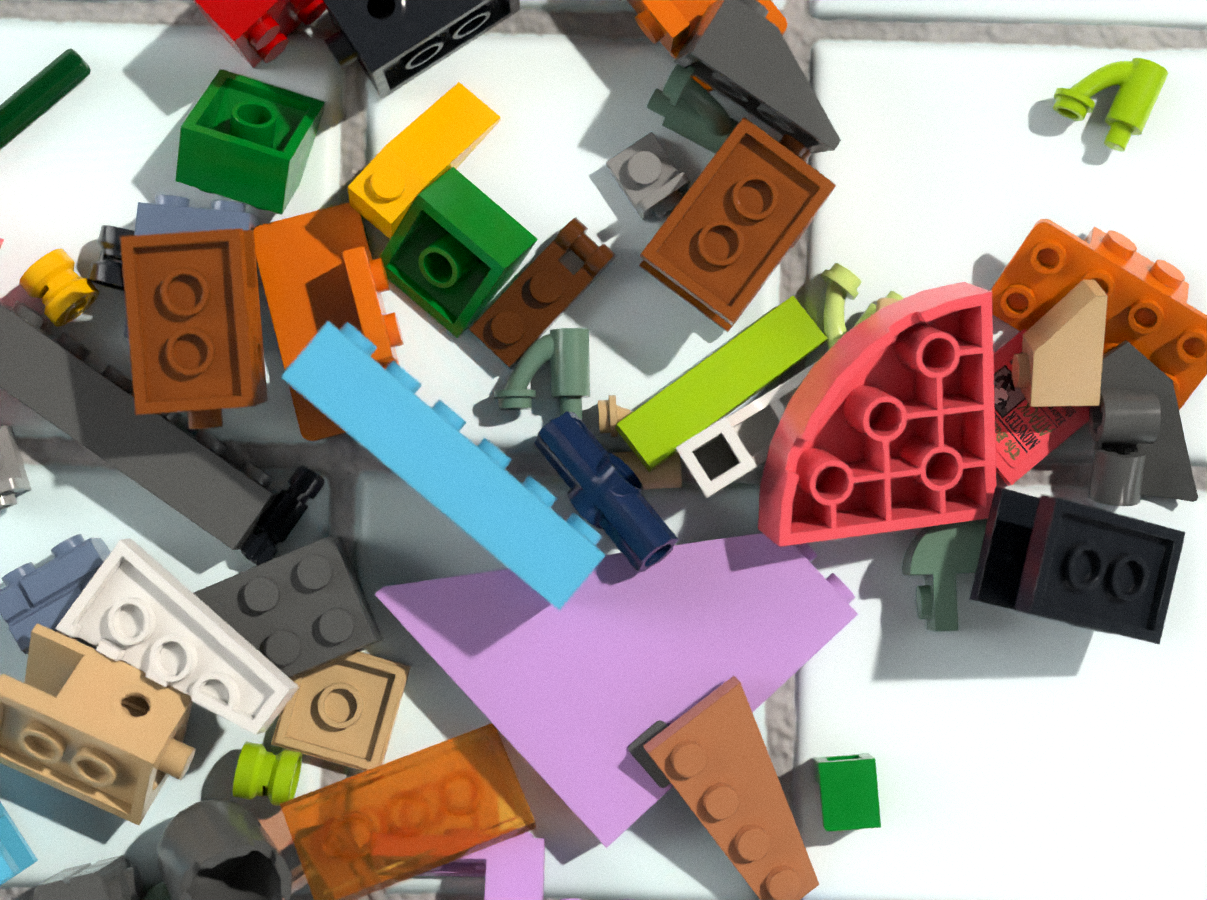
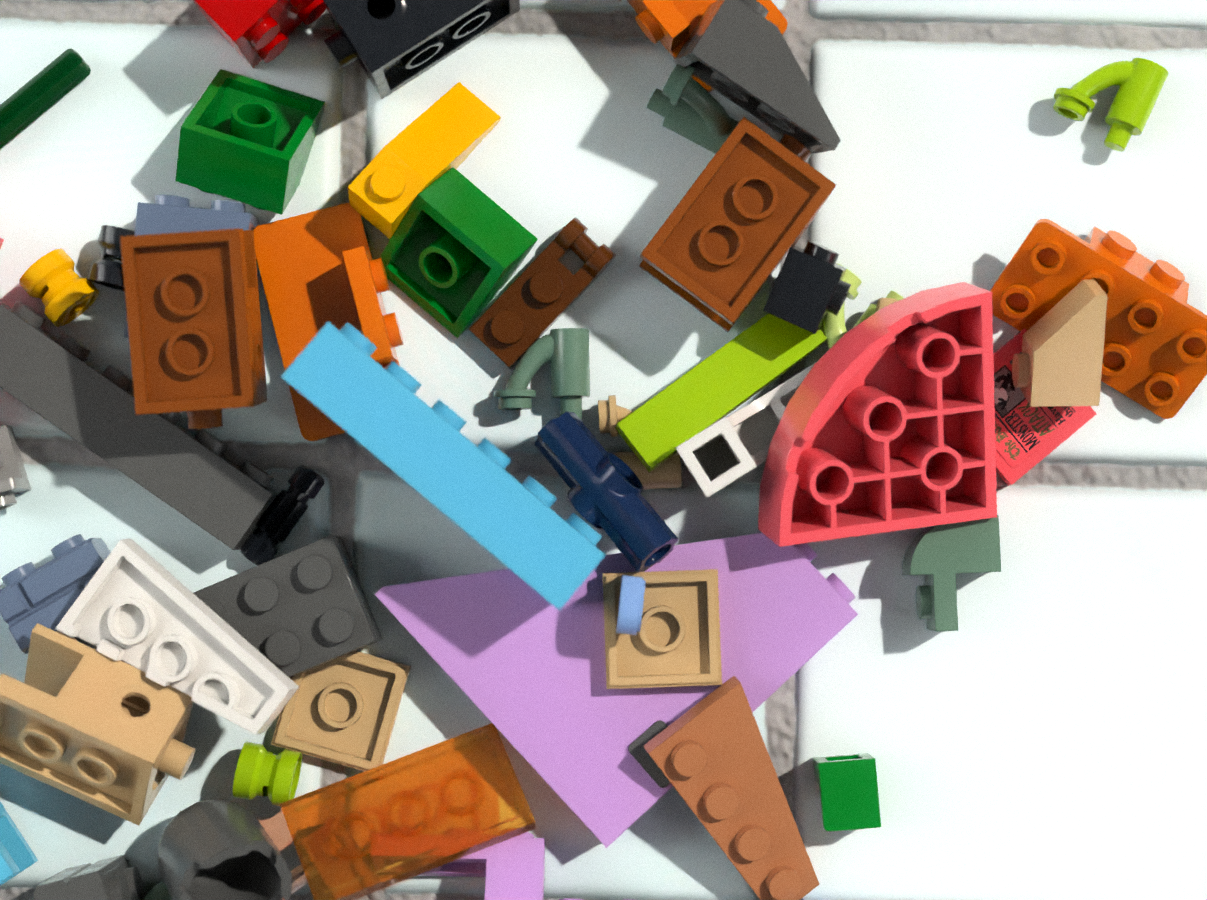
(630, 605): none -> light blue tile
(648, 177): light grey bracket -> none
(676, 635): none -> tan tile
(808, 287): none -> black brick
(1077, 565): black torso -> none
(1137, 434): dark grey panel -> none

